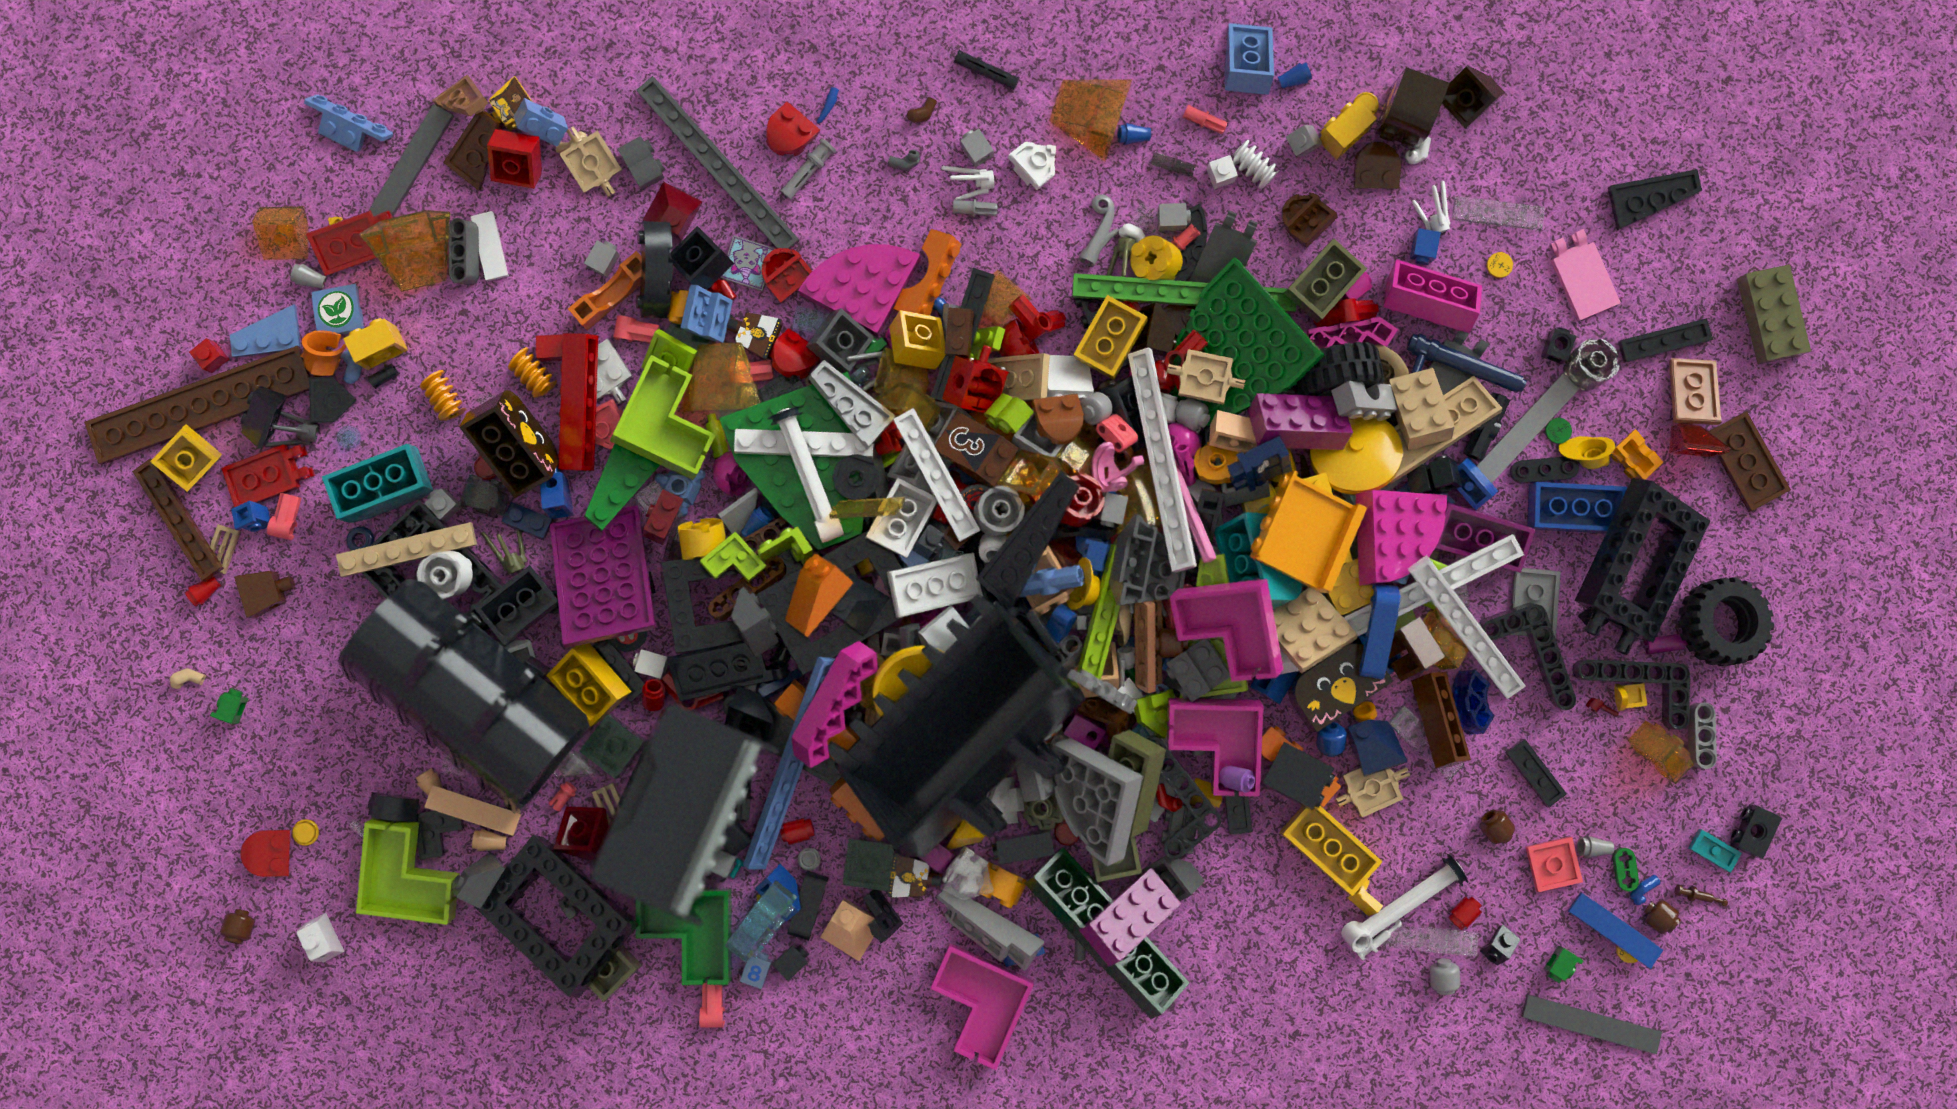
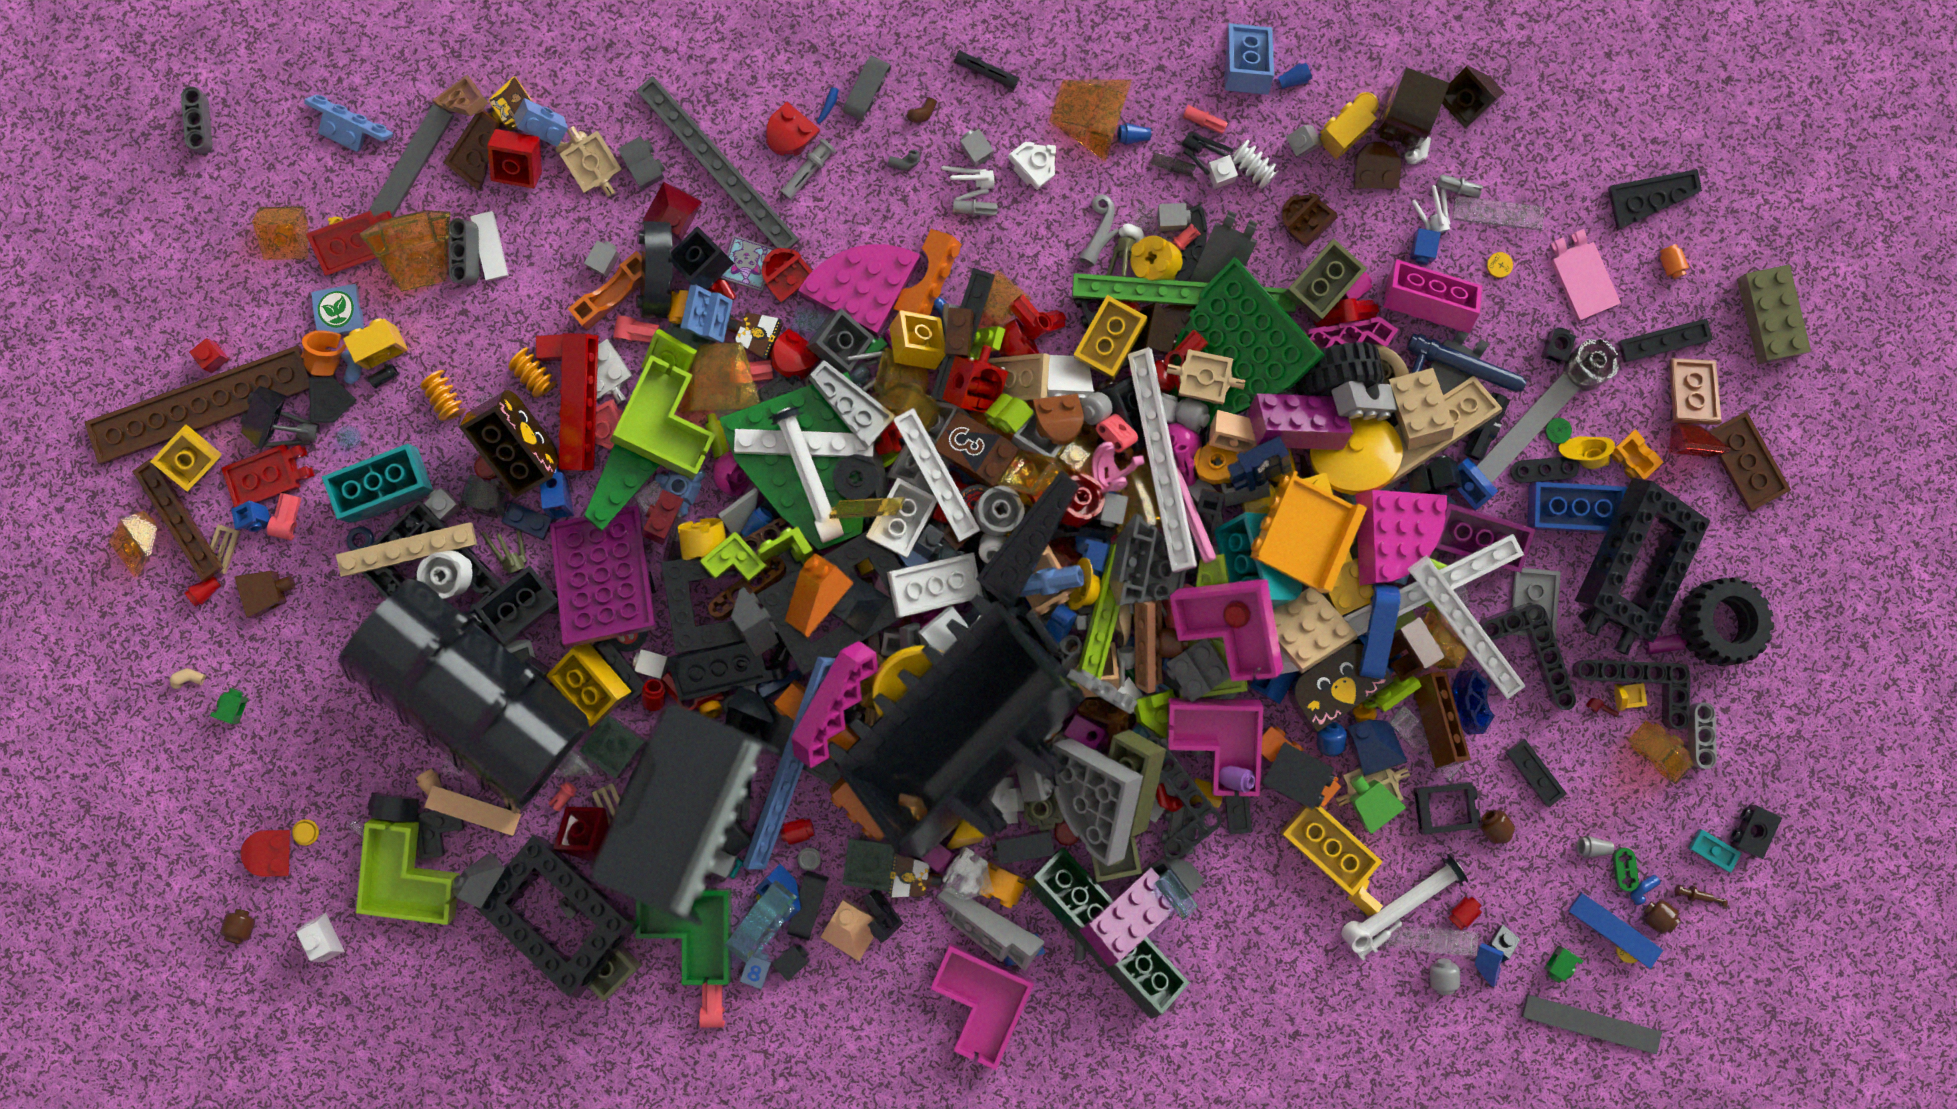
(134, 540): none -> slope
(190, 113): none -> dark grey beam
(267, 335): medium blue wing -> none
(306, 276): light grey cone -> none
(486, 840): light nougat cone -> none
(711, 709): none -> light orange tile
(868, 83): none -> dark grey beam
(916, 805): none -> clear orange arm
(1176, 894): none -> clear light blue tile
(1196, 142): none -> black plant
(1236, 614): none -> red piece
(1374, 803): none -> bright green torso
(1392, 693): none -> lime hinge
(1423, 809): none -> black window
(1459, 186): none -> light grey axle
(1488, 963): none -> blue slope
(1554, 864): coral plate -> none
(1674, 261): none -> orange brick

